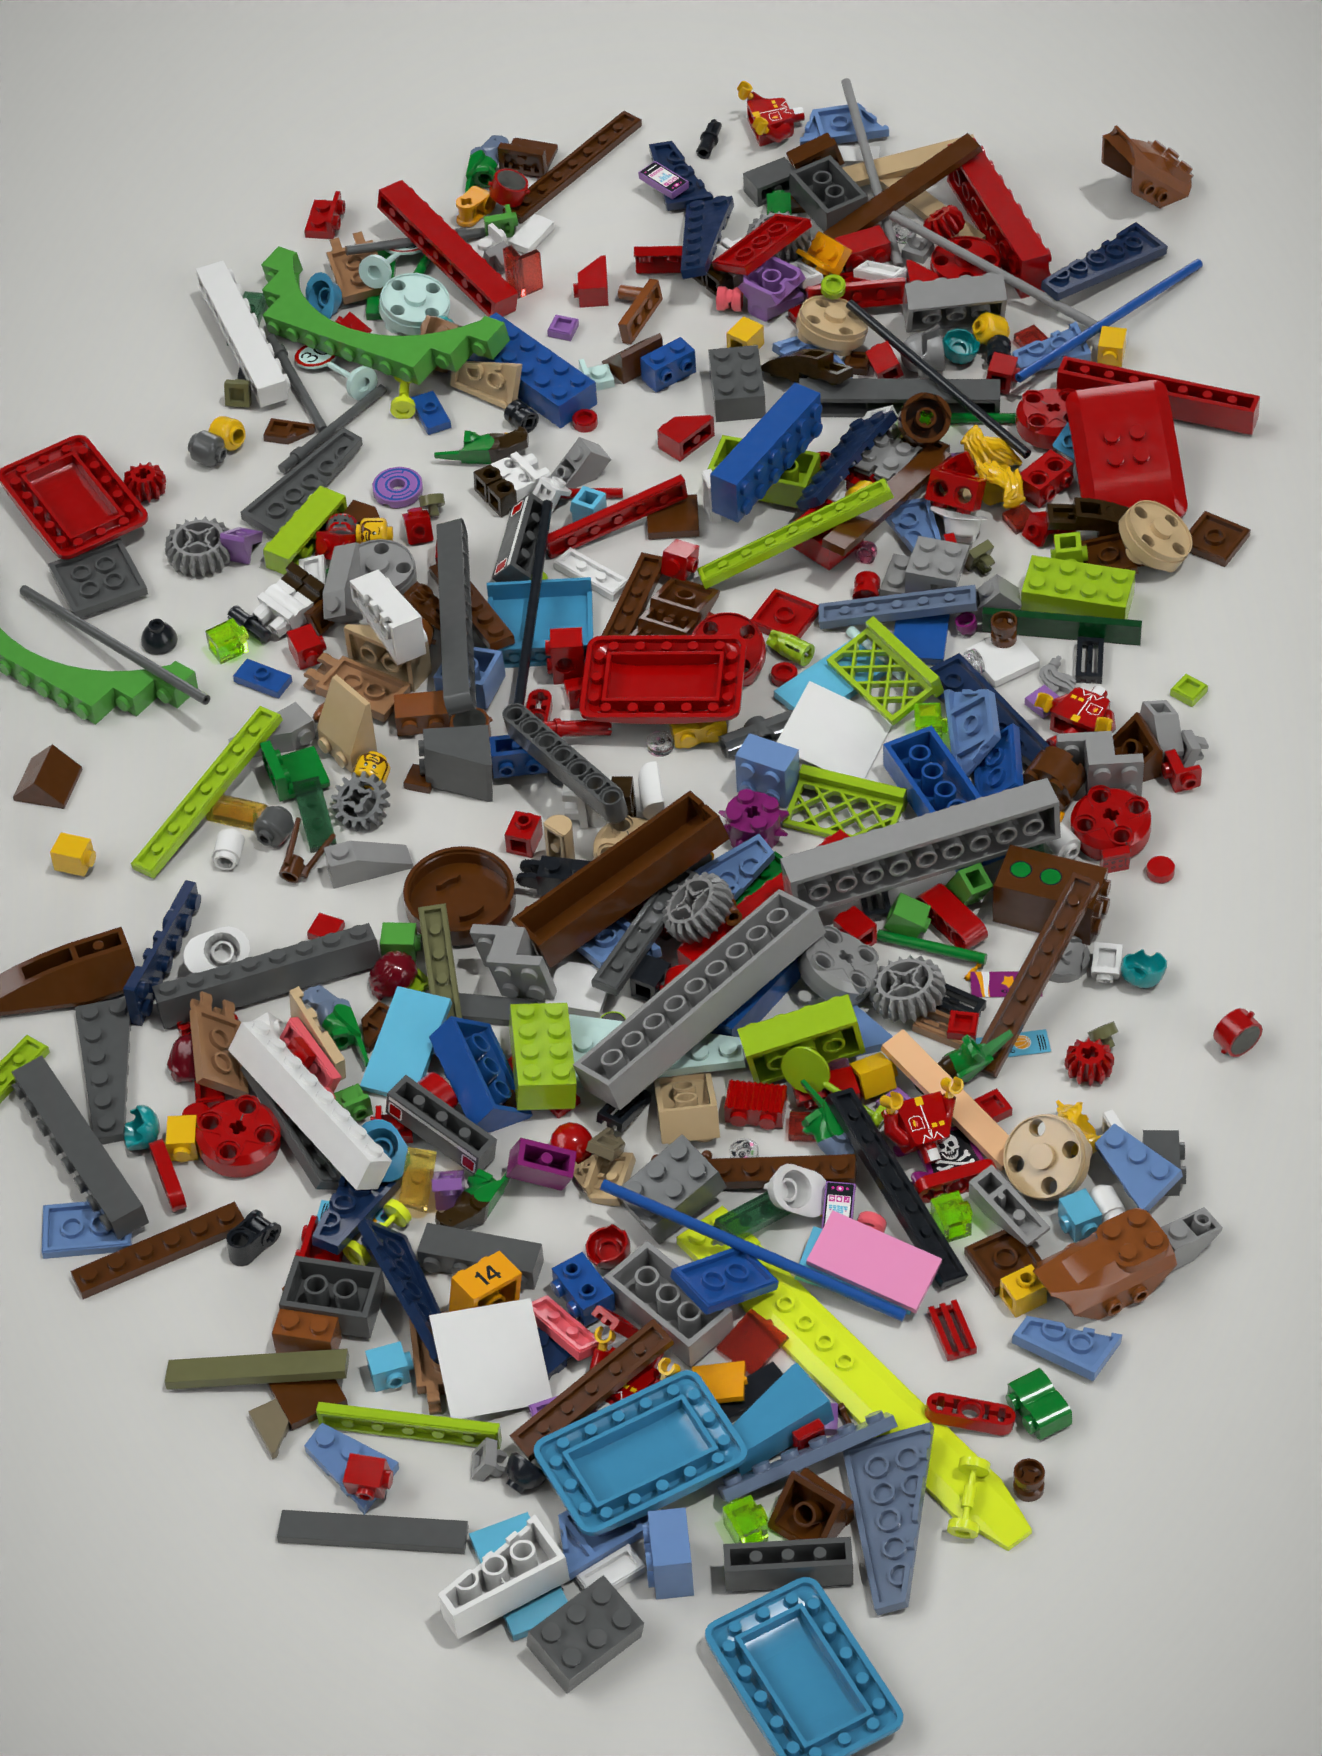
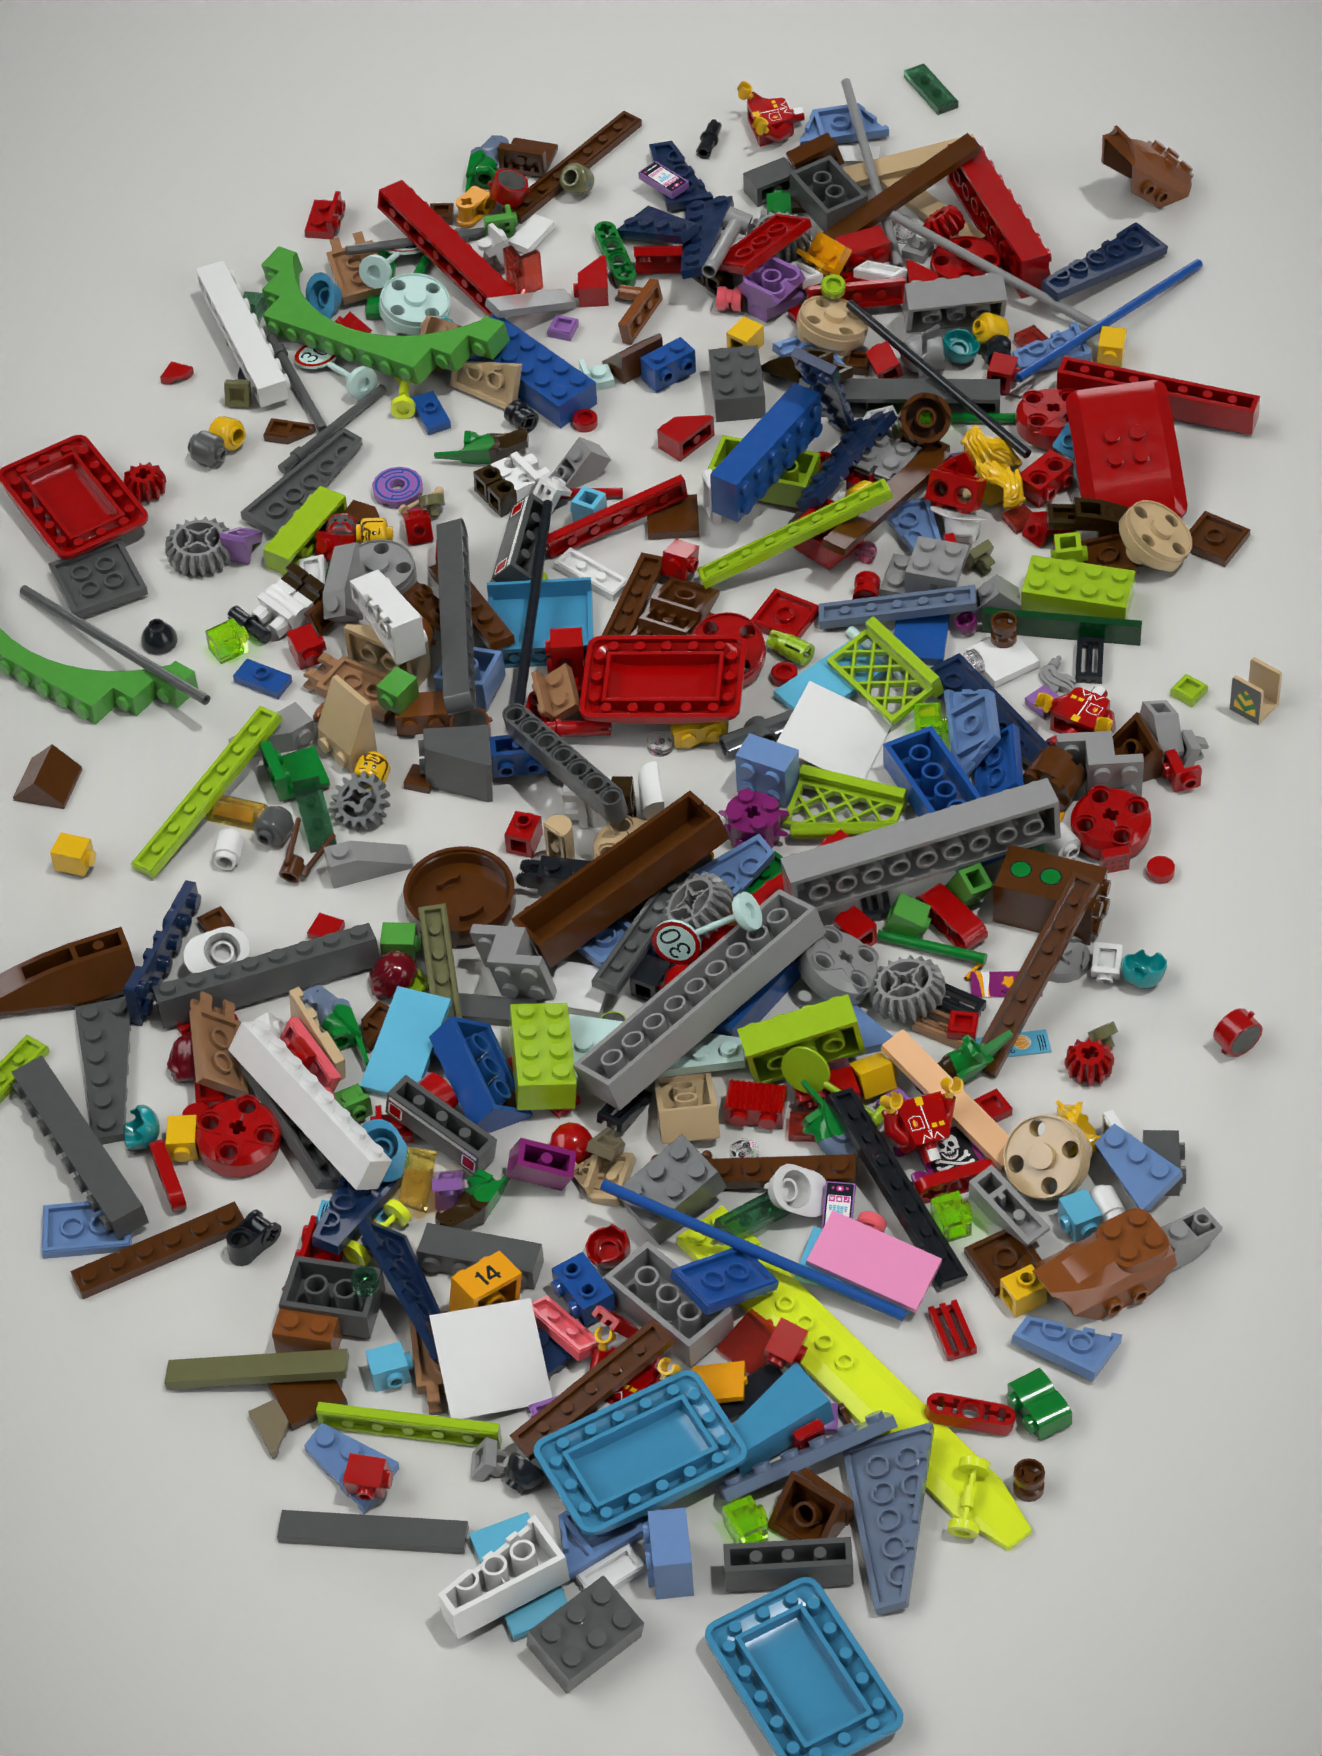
(175, 372): none -> red tile
(214, 919): none -> reddish brown tile
(360, 1275): none -> clear green bush
(397, 690): none -> bright green brick
(403, 508): none -> tan hinge
(445, 210): none -> reddish brown tile
(530, 303): none -> light grey tile
(556, 693): none -> medium nougat bracket
(577, 179): none -> olive head
(616, 254): none -> green beam
(657, 226): none -> dark blue wing
(681, 943): none -> light aqua piece
(735, 223): none -> light grey piece
(786, 1345): none -> red brick
(821, 830): none -> lime axle
(825, 379): none -> dark blue wing
(931, 89): none -> clear green tile
(1259, 695): none -> piece

